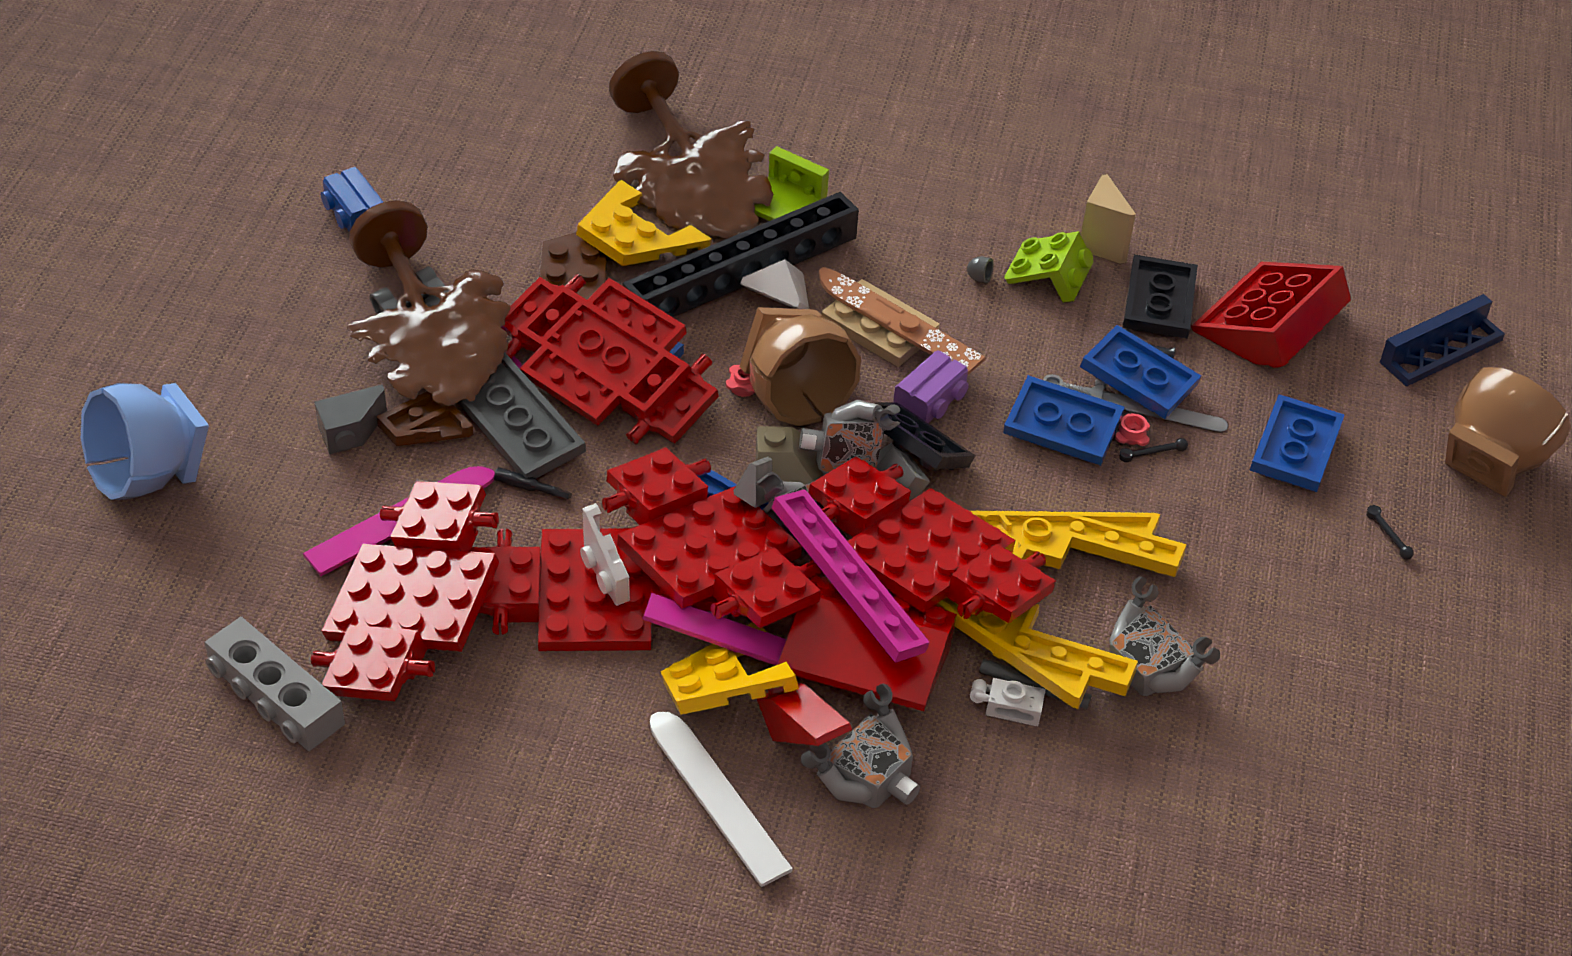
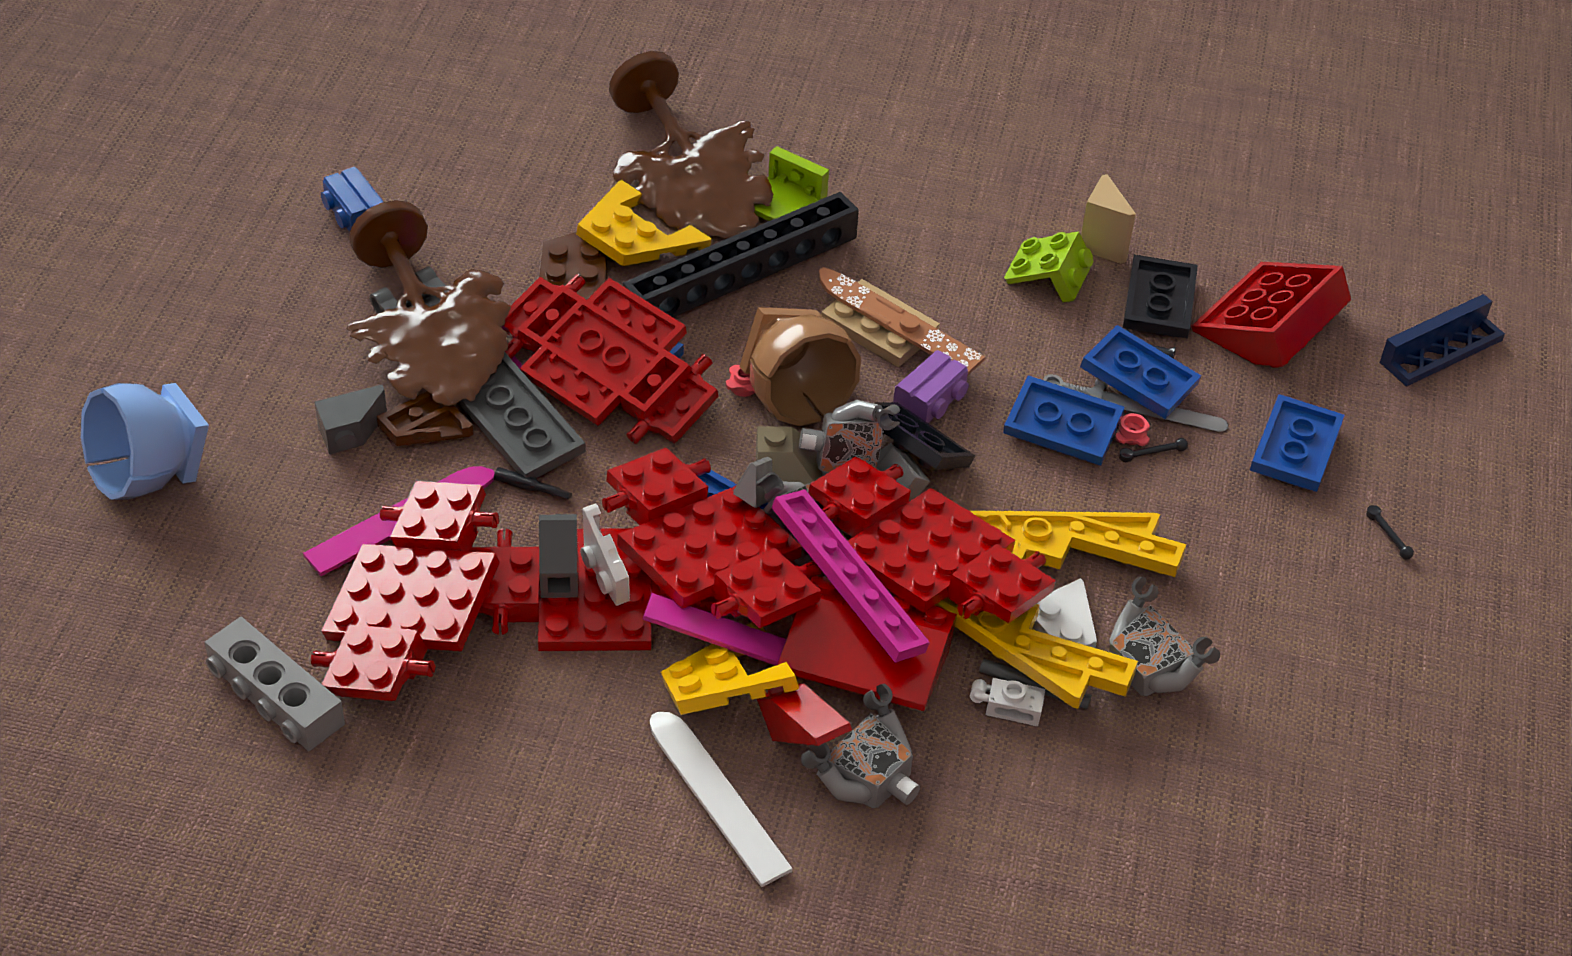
(558, 556): none -> dark grey slope
(781, 283): white slope -> none
(981, 269): dark grey hinge -> none
(1067, 615): none -> white wing
(1504, 428): medium nougat plate -> none

